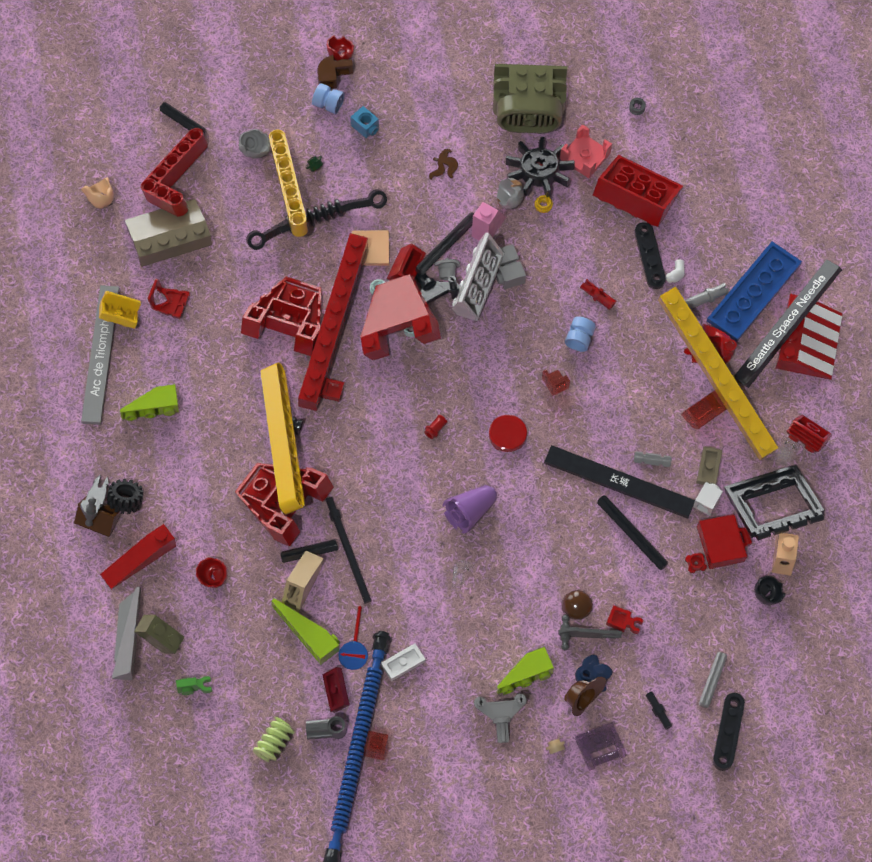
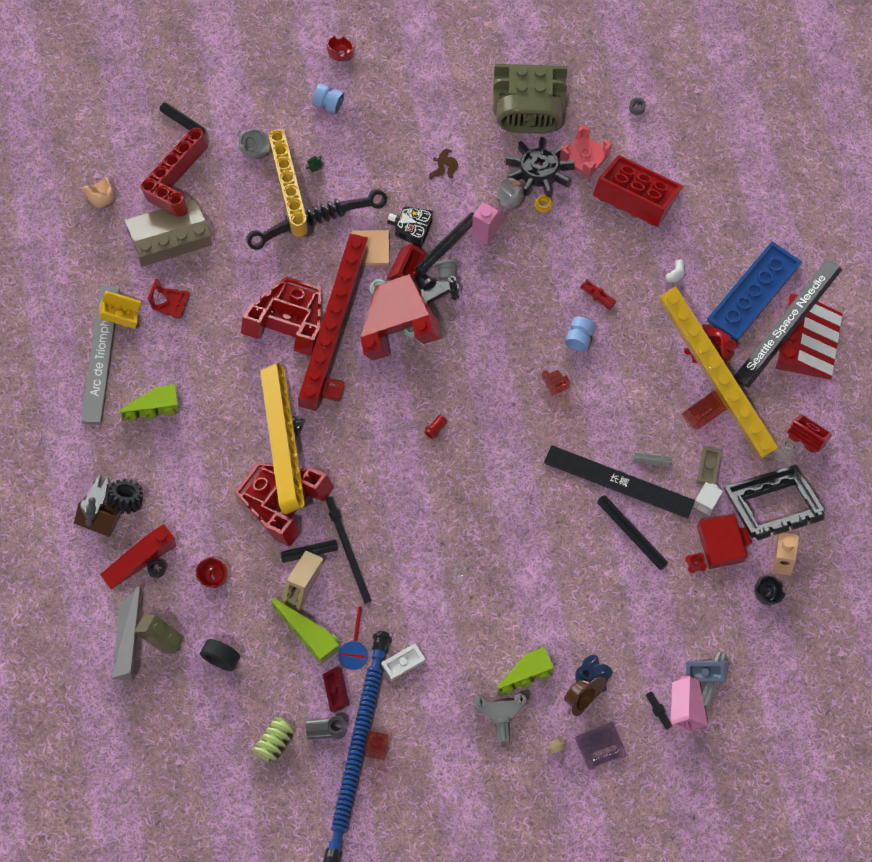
(152, 573): none -> black bush
(189, 685): bright green plate -> none
(220, 654): none -> black tyre
(329, 69): reddish brown brick -> none
(365, 116): dark azure brick -> none
(412, 224): none -> black torso
(469, 507): medium lavender cone -> none
(478, 278): white slope -> none
(507, 433): red tile -> none
(510, 271): light grey piece -> none
(566, 632): dark grey piece -> none
(577, 605): reddish brown hair -> none
(621, 618): red plate -> none
(649, 255): black plate -> none
(688, 704): none -> bright pink slope
(707, 670): none -> sand blue slope
(708, 295): light grey pin -> none
(728, 731): black plate -> none

